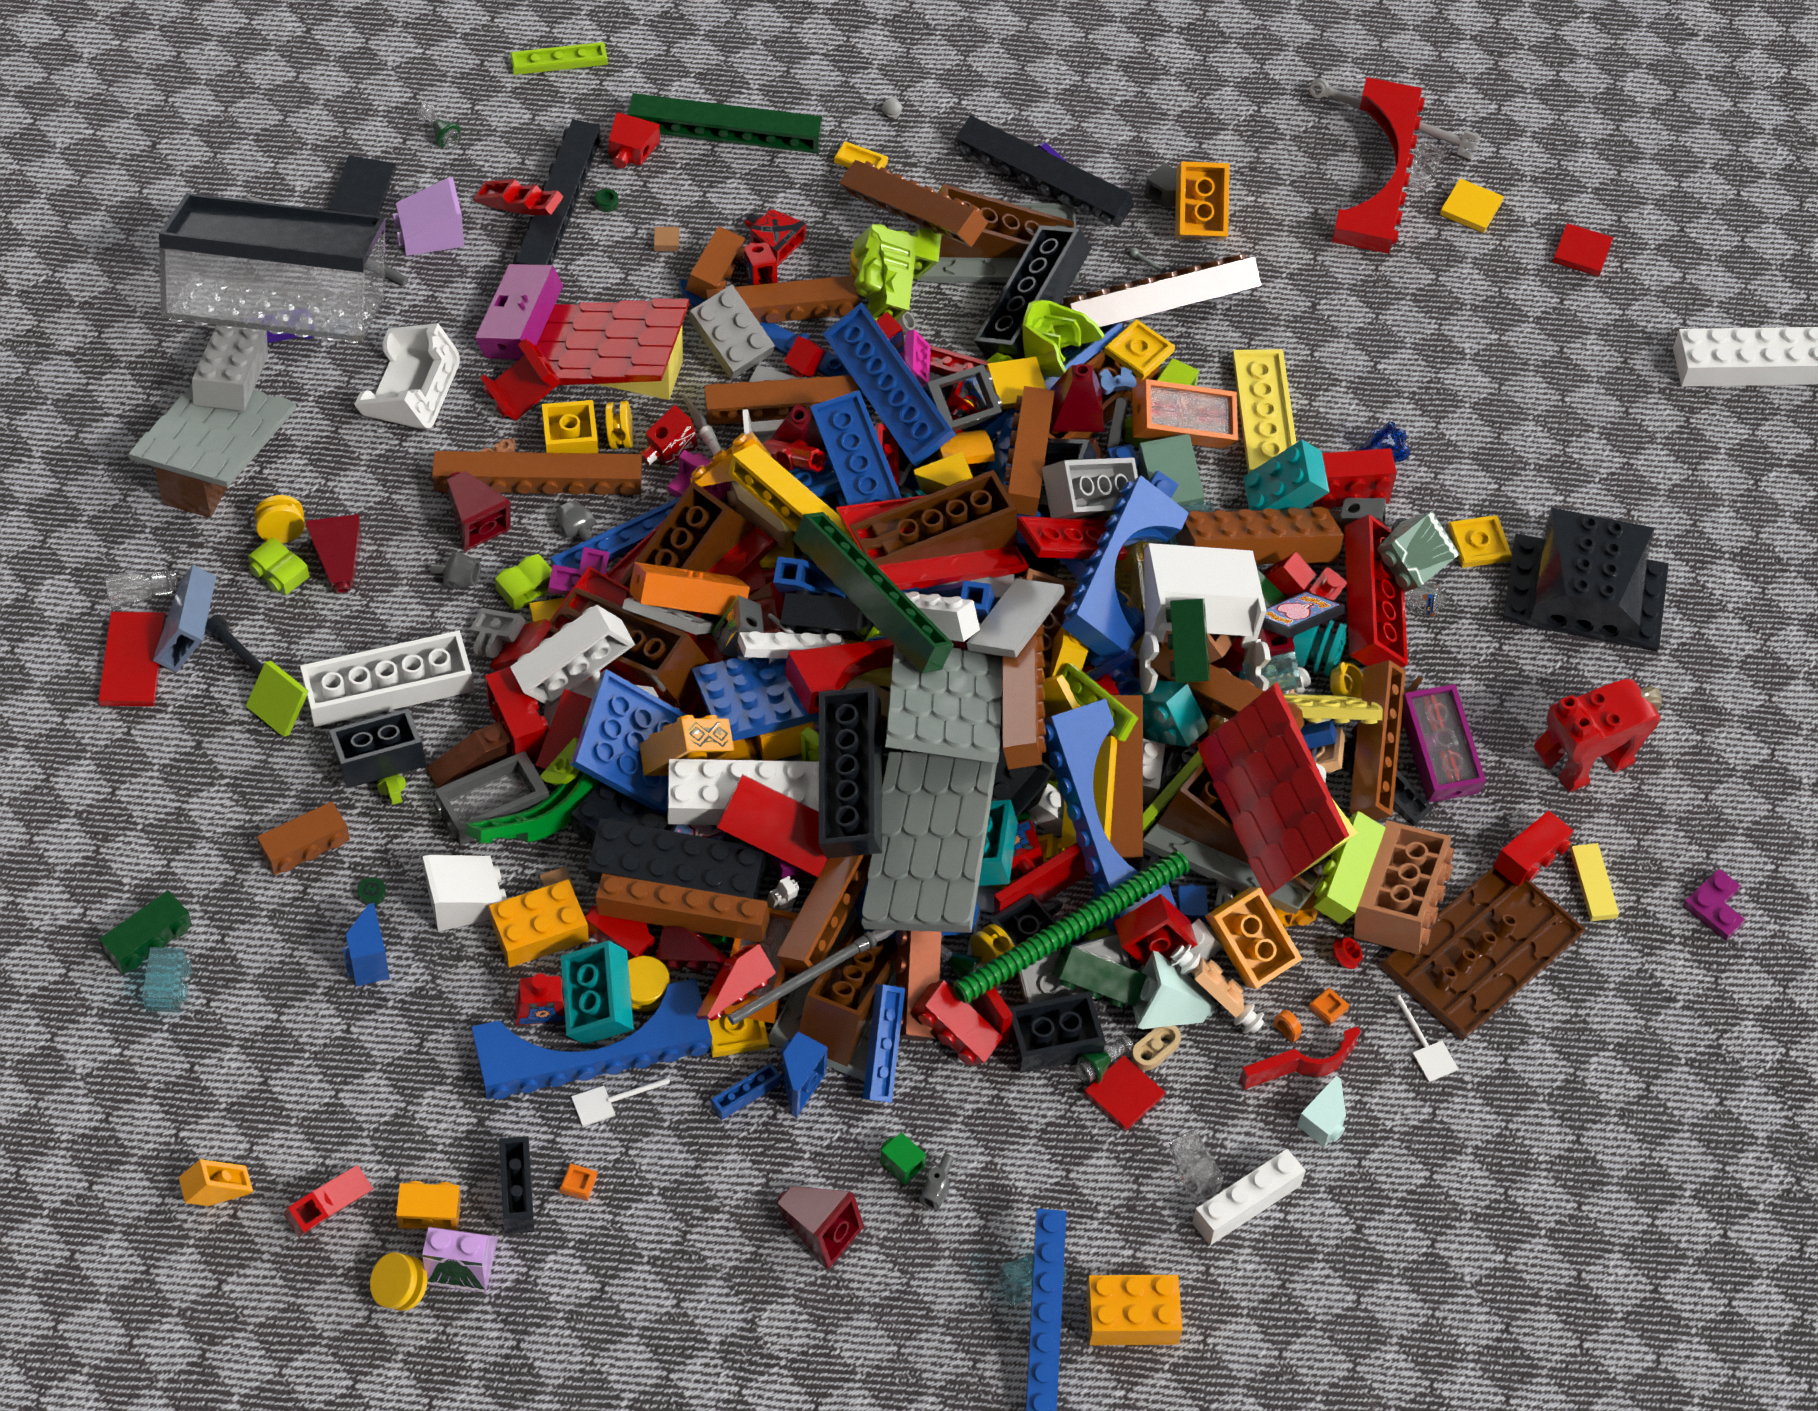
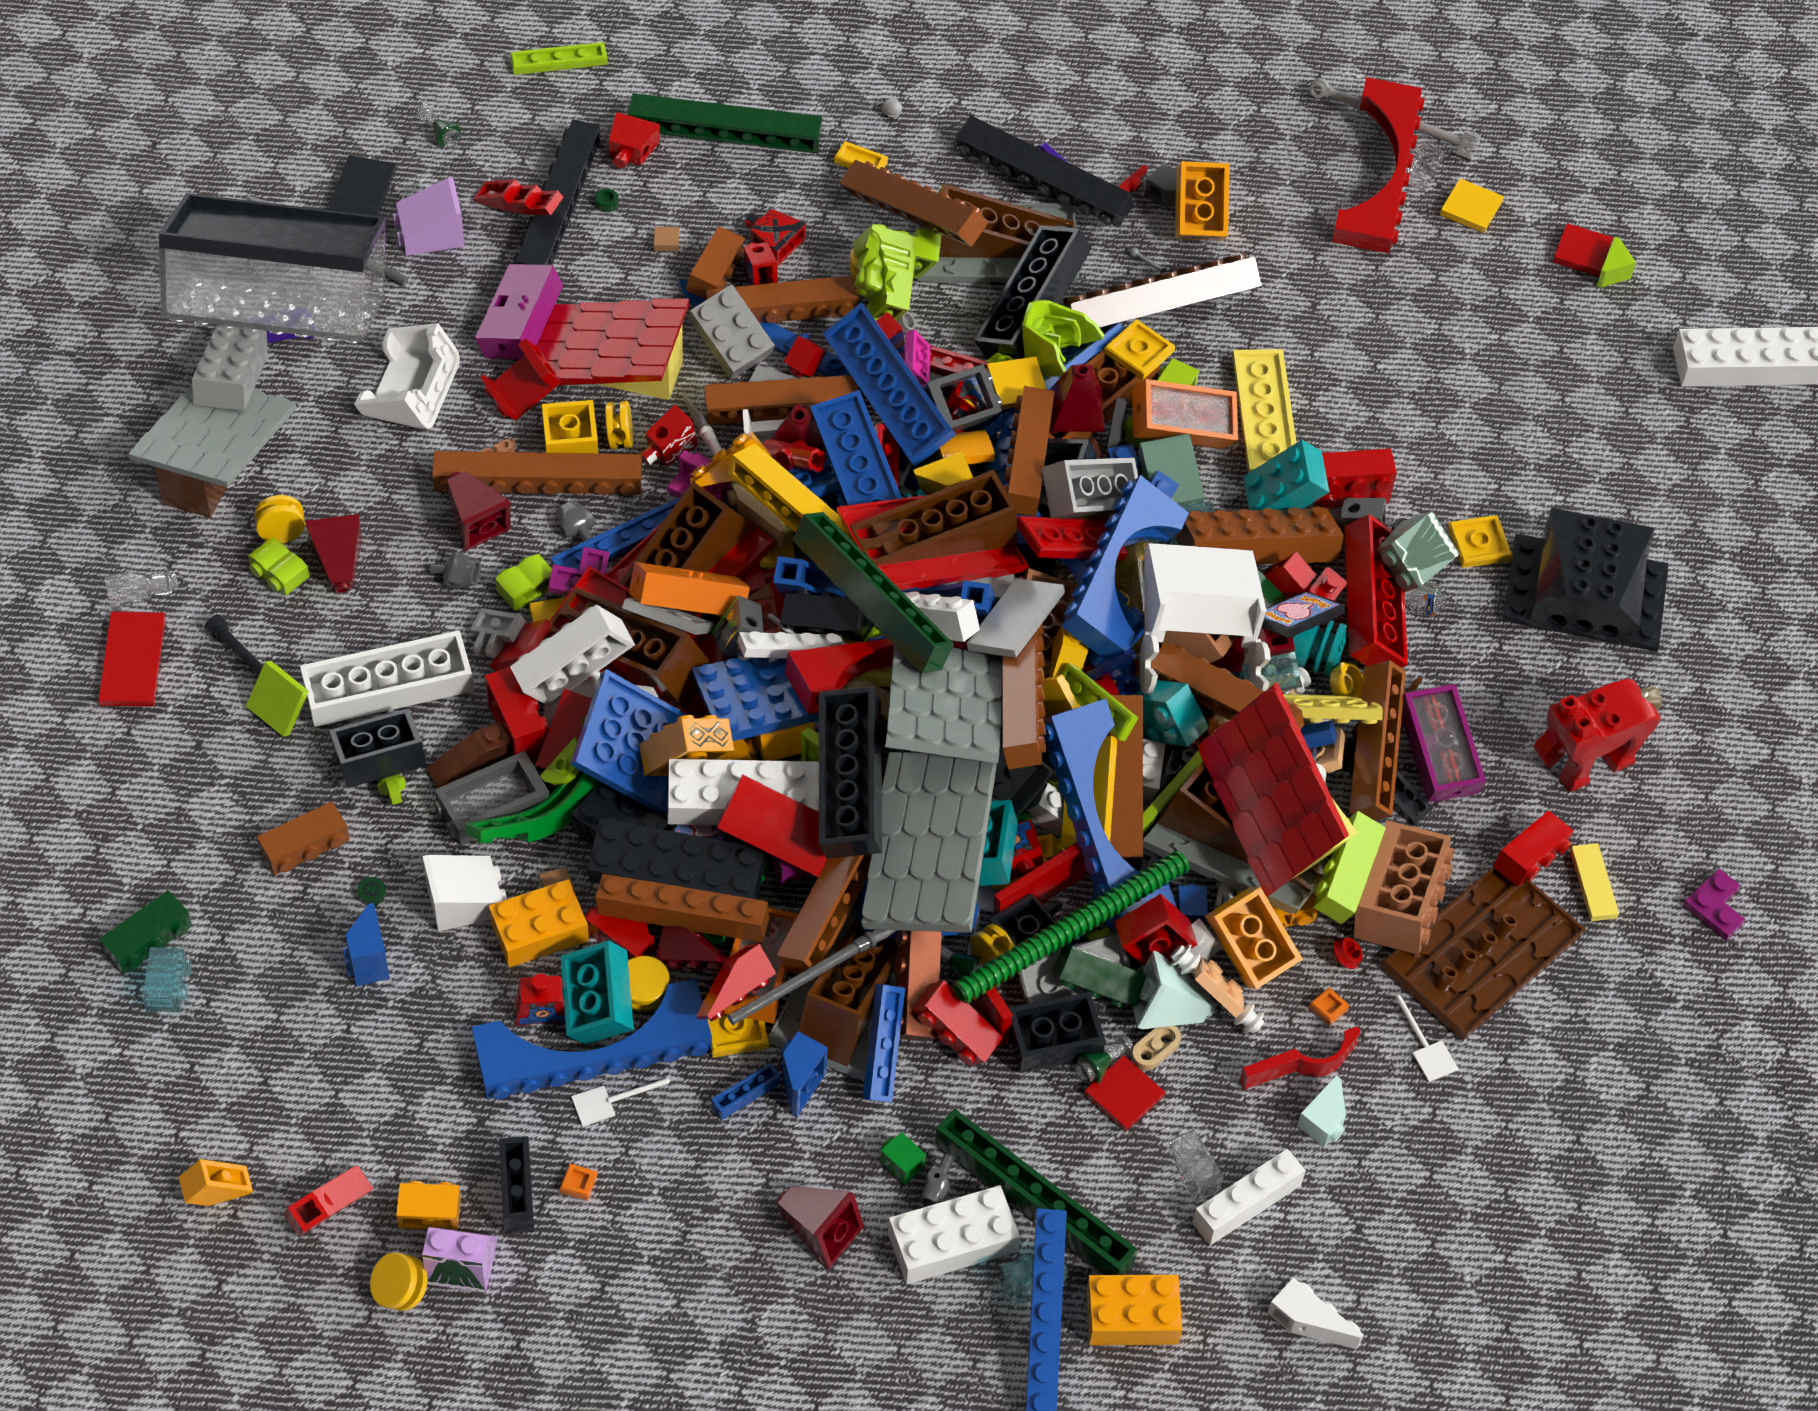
(186, 619): sand blue slope -> none
(784, 895): white hinge -> none
(953, 1234): none -> white brick
(1031, 1190): none -> dark green brick
(1118, 383): medium blue piece -> none
(1134, 181): none -> red piece
(1188, 640): dark green brick -> none
(1288, 1025): orange tile -> none
(1309, 1316): none -> white slope
(1387, 438): clear blue piece -> none
(1617, 266): none -> lime slope

